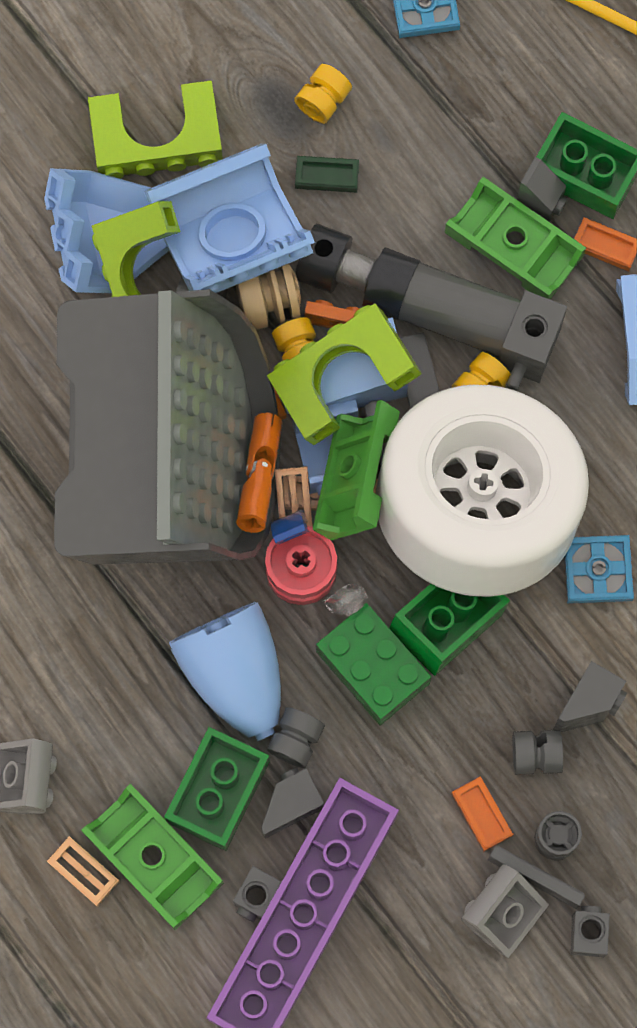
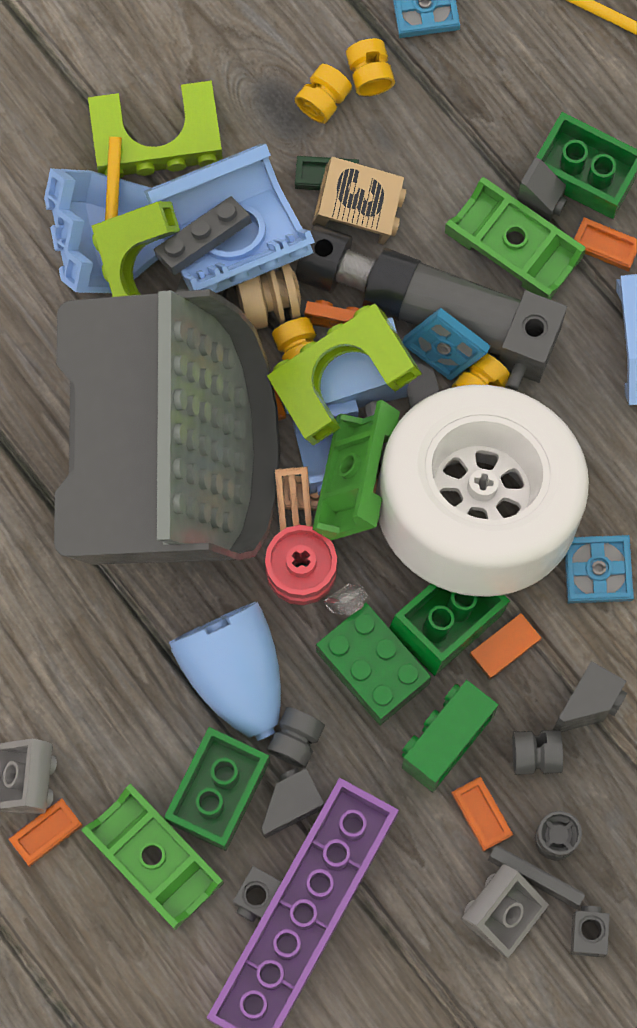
(45, 832): none -> orange tile
(104, 890): light nougat tile -> none
(113, 177): none -> yellow bar
(202, 235): none -> dark grey plate
(260, 472): orange piece -> none
(289, 527): blue slope -> none
(360, 198): none -> tan panel
(370, 67): none -> yellow wheel
(445, 344): none -> dark azure piece
(448, 734): none -> green brick
(505, 646): none -> orange tile

